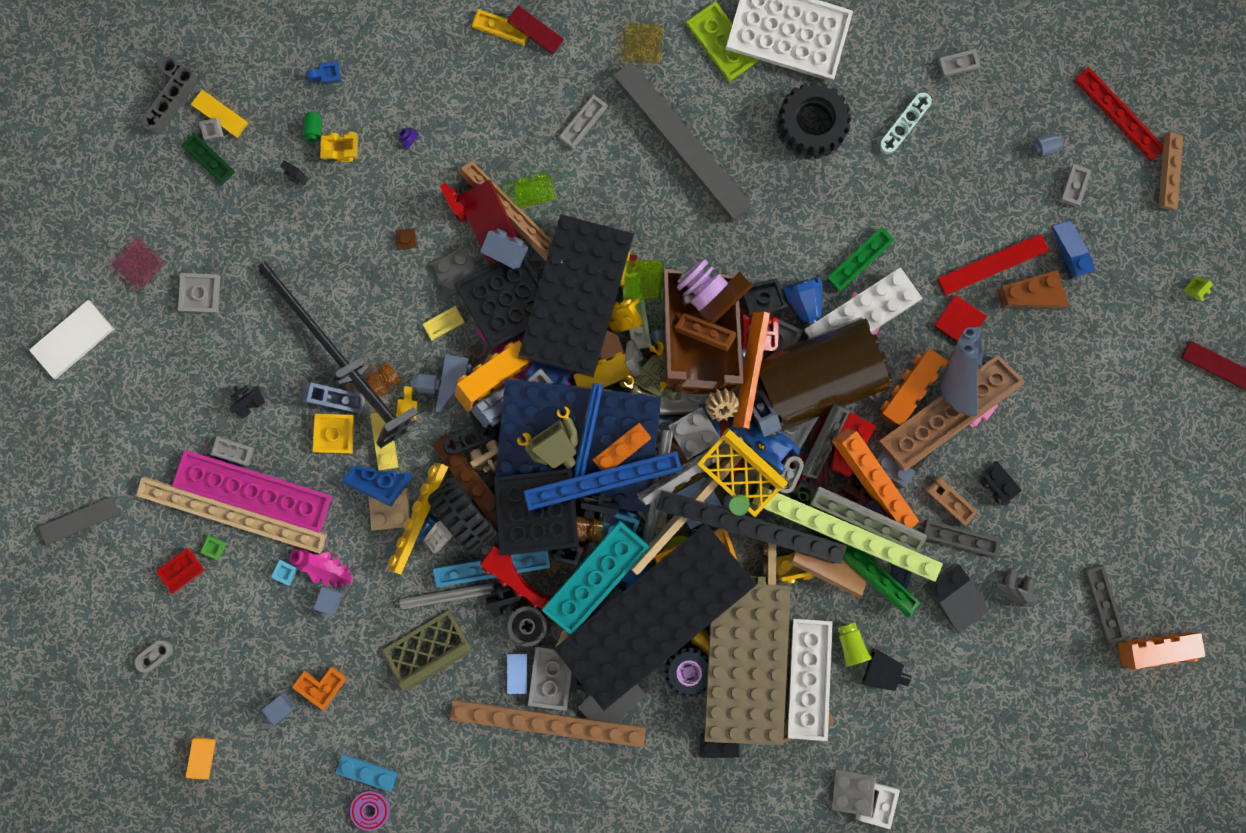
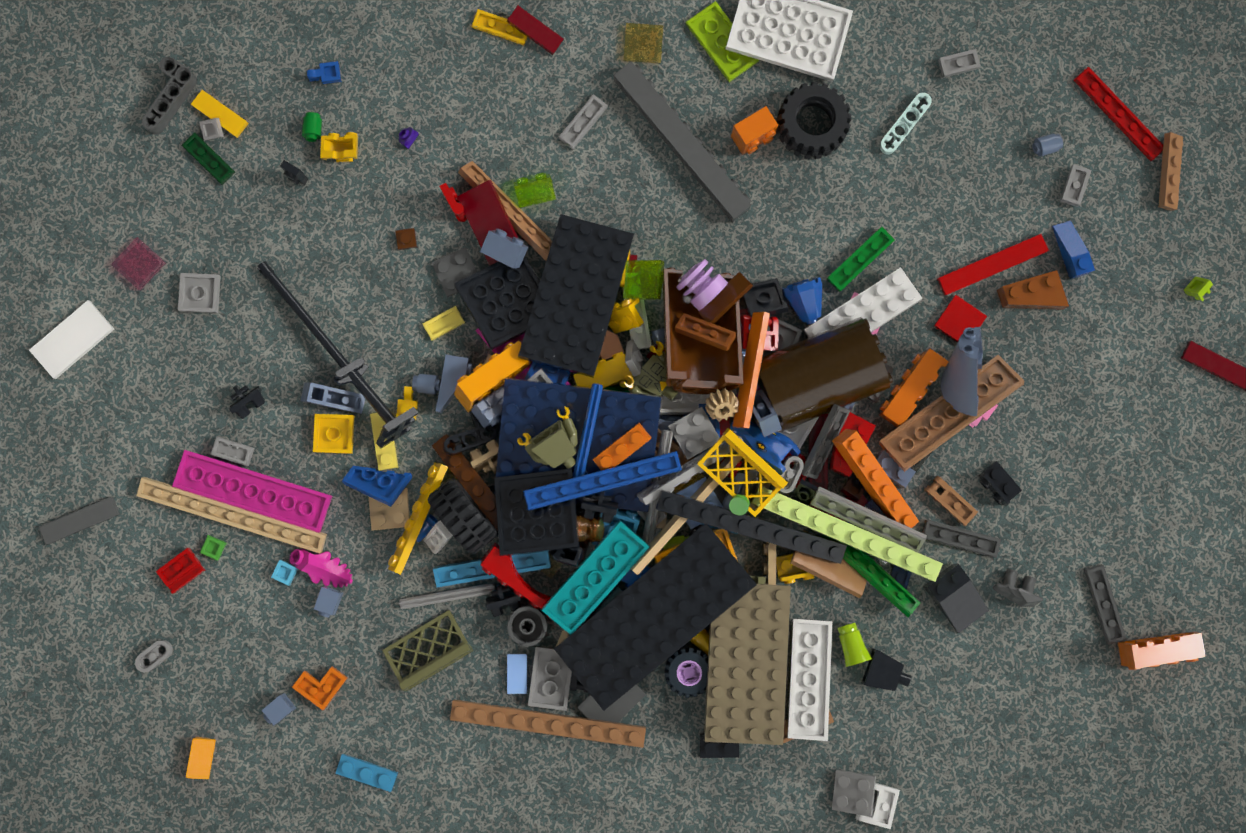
(358, 814): medium lavender tile -> none
(383, 379): clear orange wheel -> none
(754, 131): none -> orange brick

